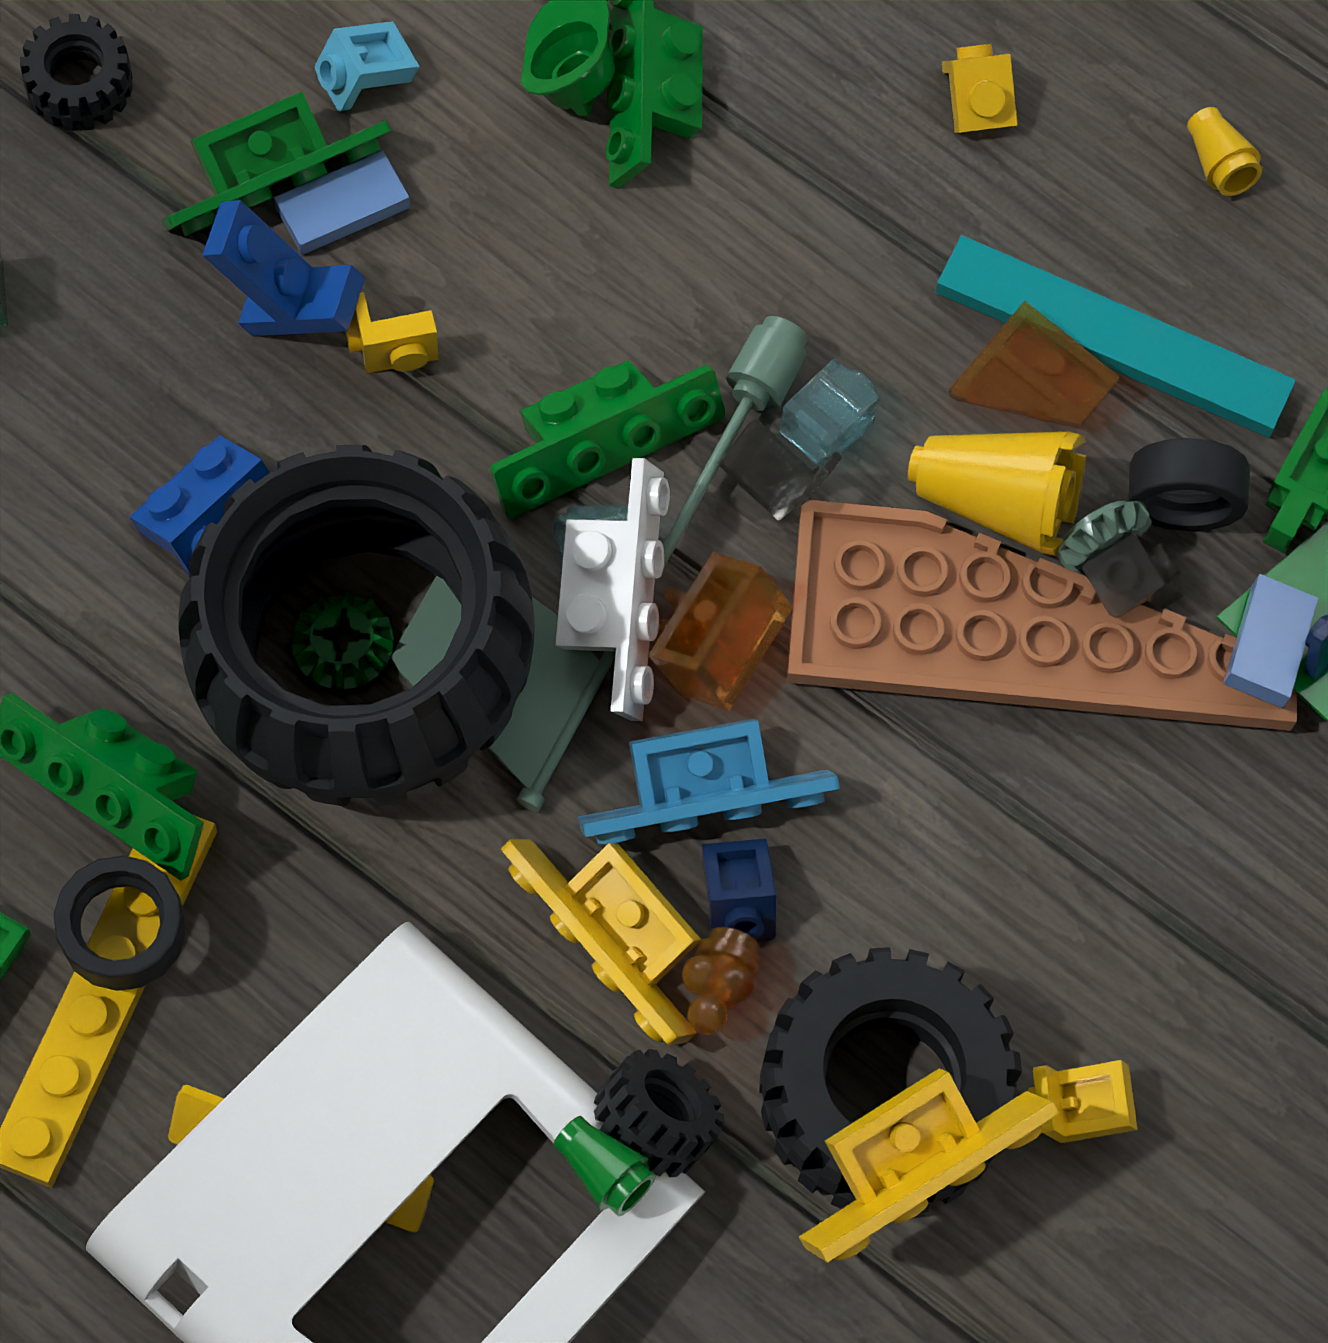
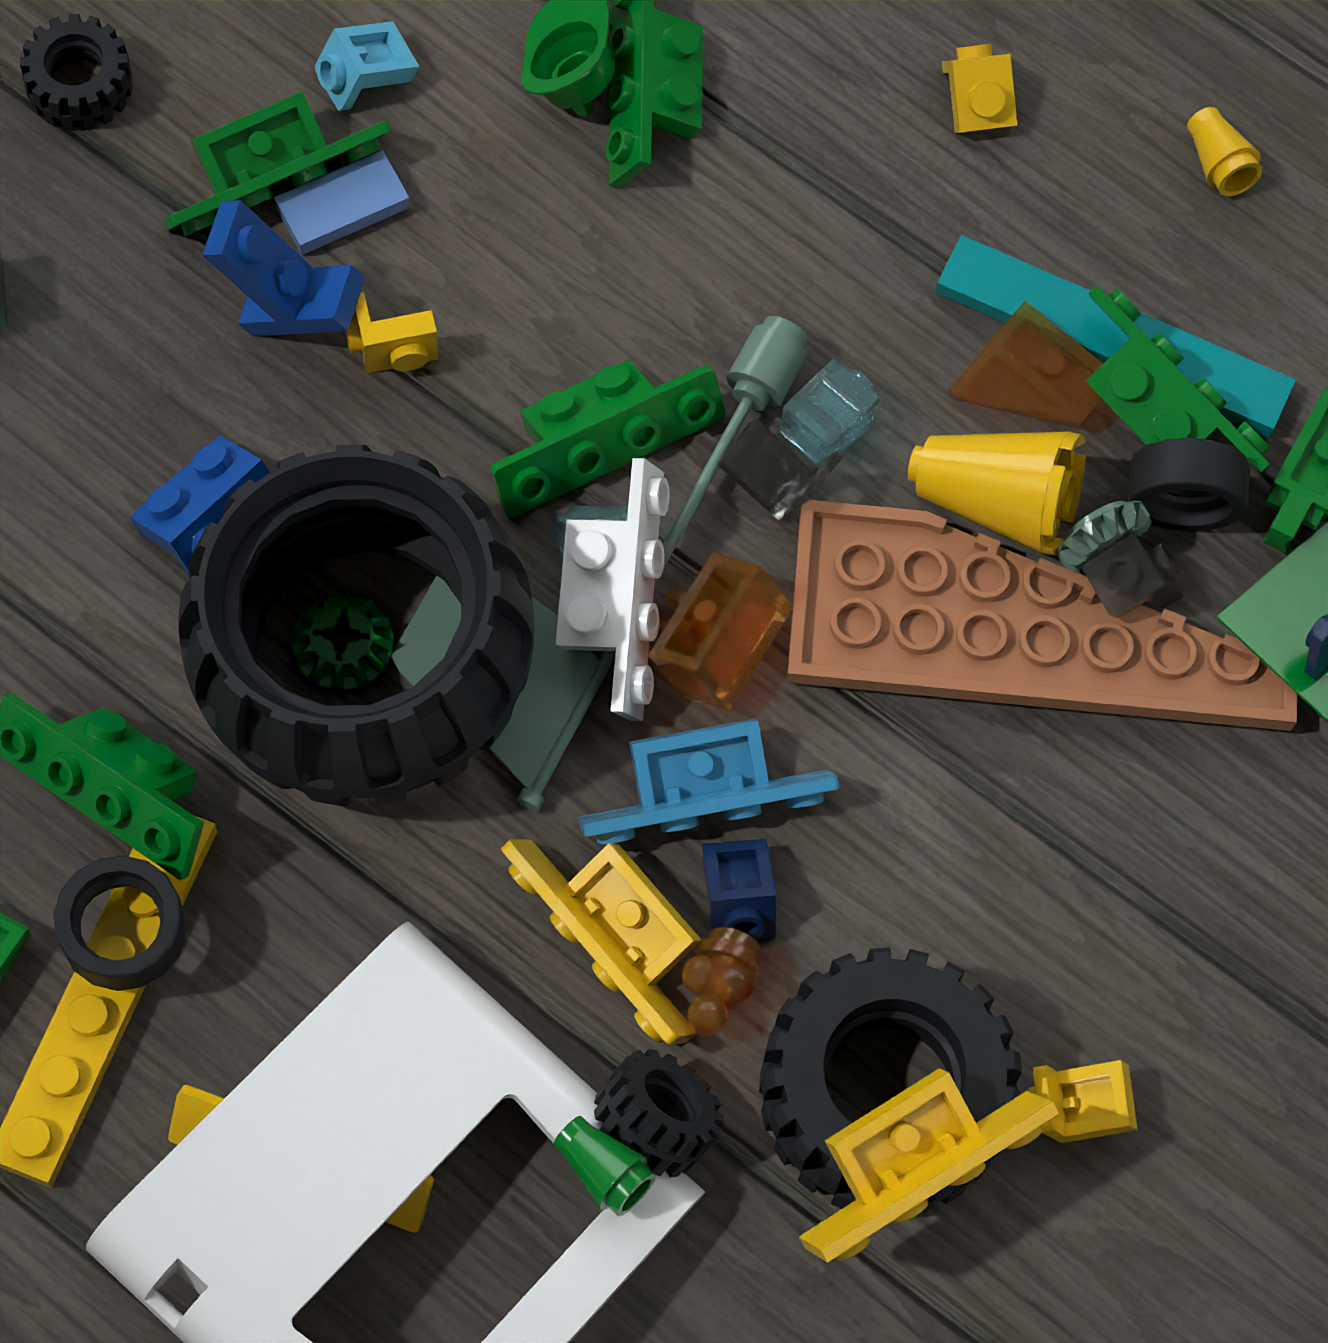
(1155, 396): none -> green bracket
(1270, 641): medium blue tile -> none

